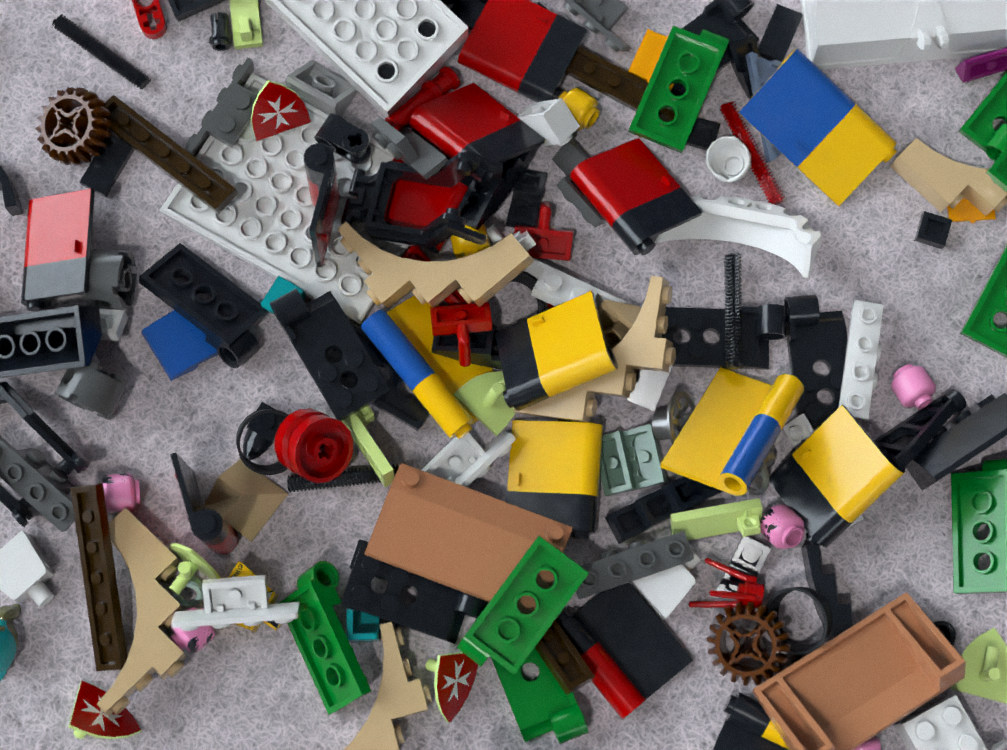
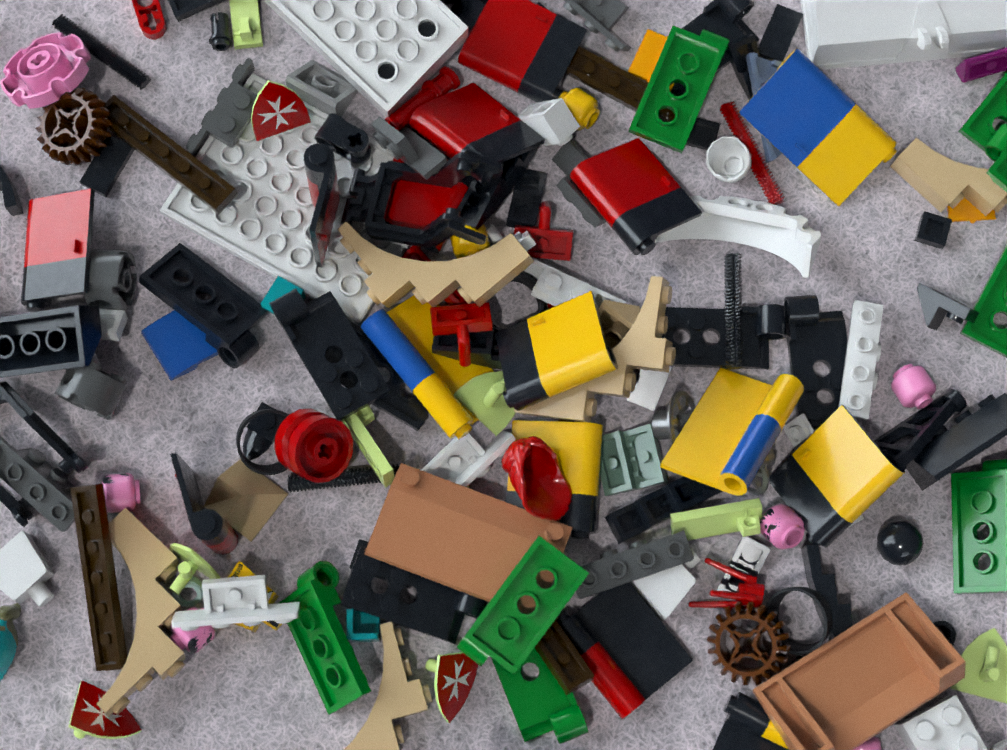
(45, 70): none -> bright pink piece
(537, 478): none -> red hair
(899, 542): none -> black hair
(937, 305): none -> slope

